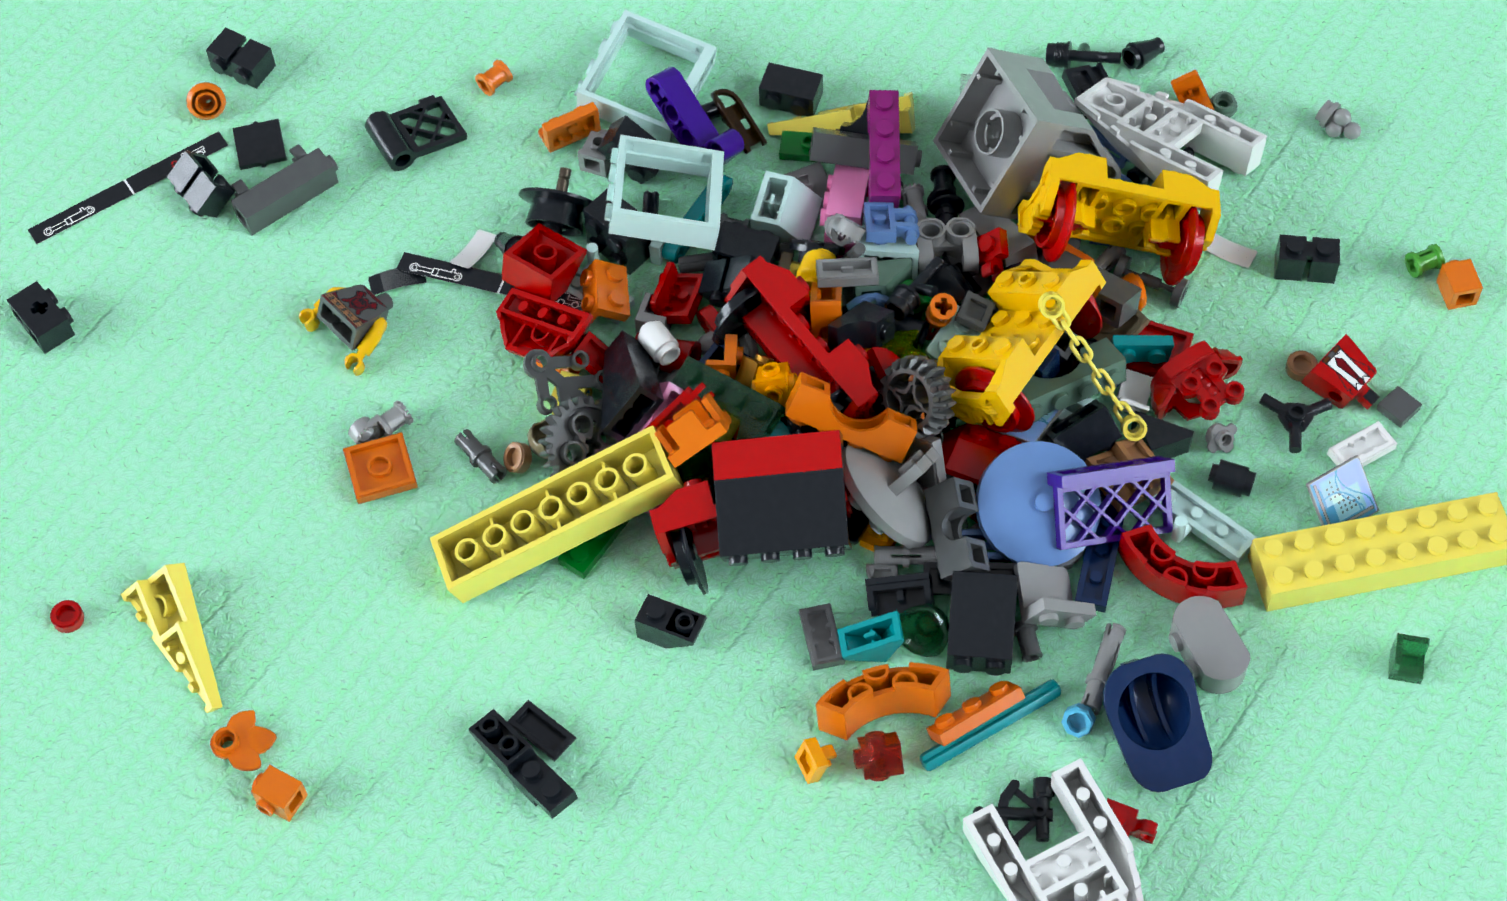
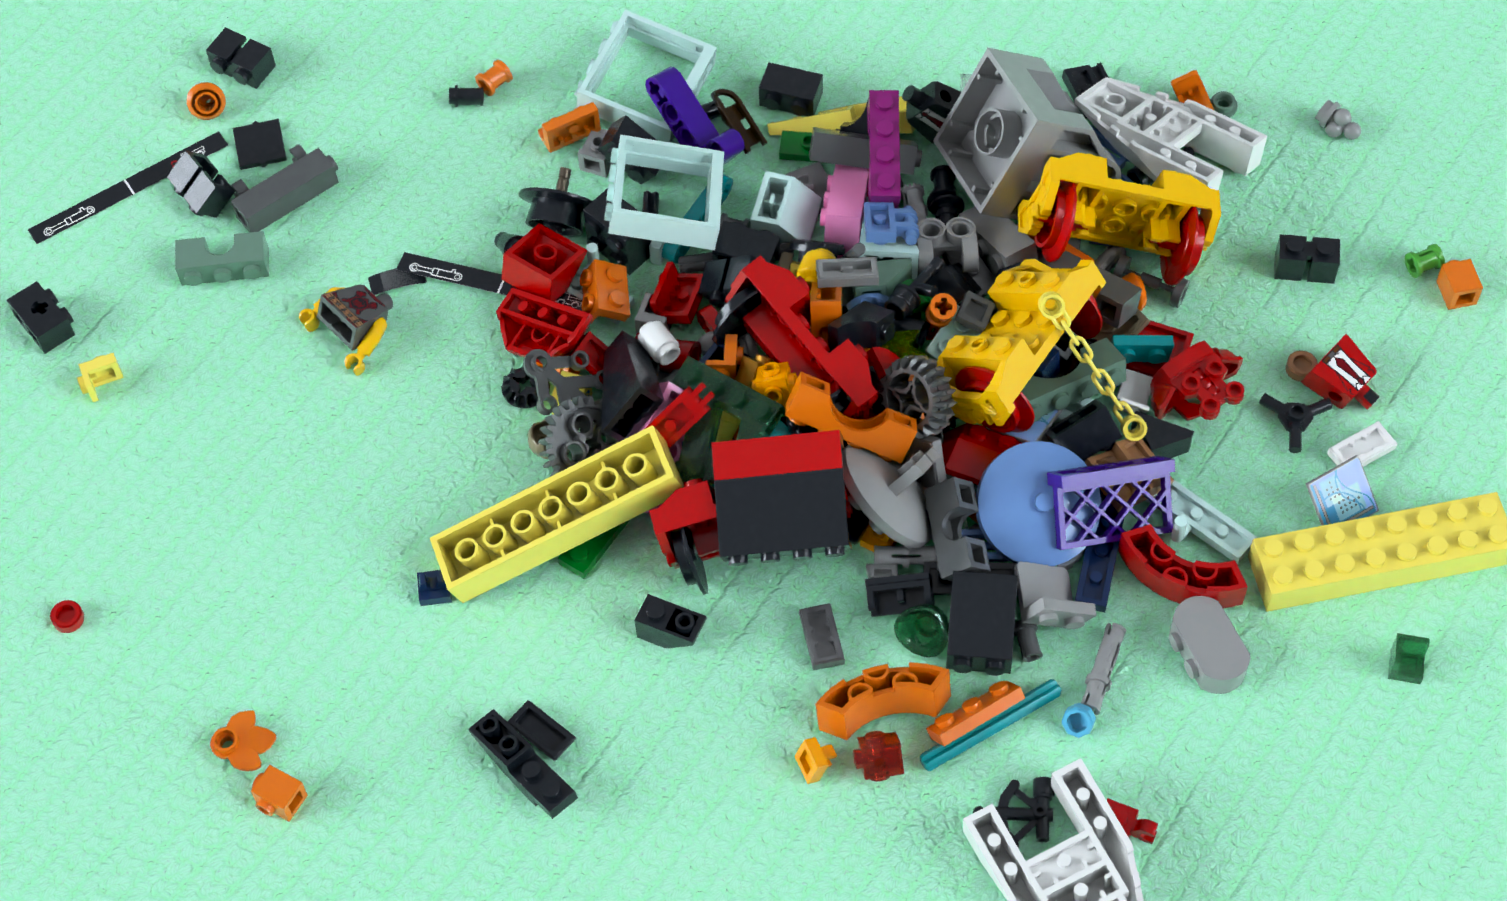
(98, 372): none -> light yellow bracket
(171, 613): light yellow wedge -> none
(243, 261): none -> sand green arch
(380, 425): light grey connector -> none
(380, 468): orange plate -> none
(394, 137): black piece -> none
(432, 588): none -> dark blue tile
(466, 96): none -> black pin
(475, 249): white sticker -> none
(480, 456): dark grey pin -> none
(511, 389): none -> black gear
(517, 457): medium nougat tile -> none
(693, 429): orange panel -> none
(843, 230): light grey connector -> none
(872, 639): teal slope -> none
(929, 107): none -> black torso
(992, 250): red plate -> none
(1062, 54): black piece -> none
(1142, 52): black cone -> none
(1158, 722): dark blue piece -> none
(1220, 437): light grey plate -> none
(1231, 251): white sticker -> none
(1232, 478): black brick -> none
(1399, 406): dark grey tile -> none

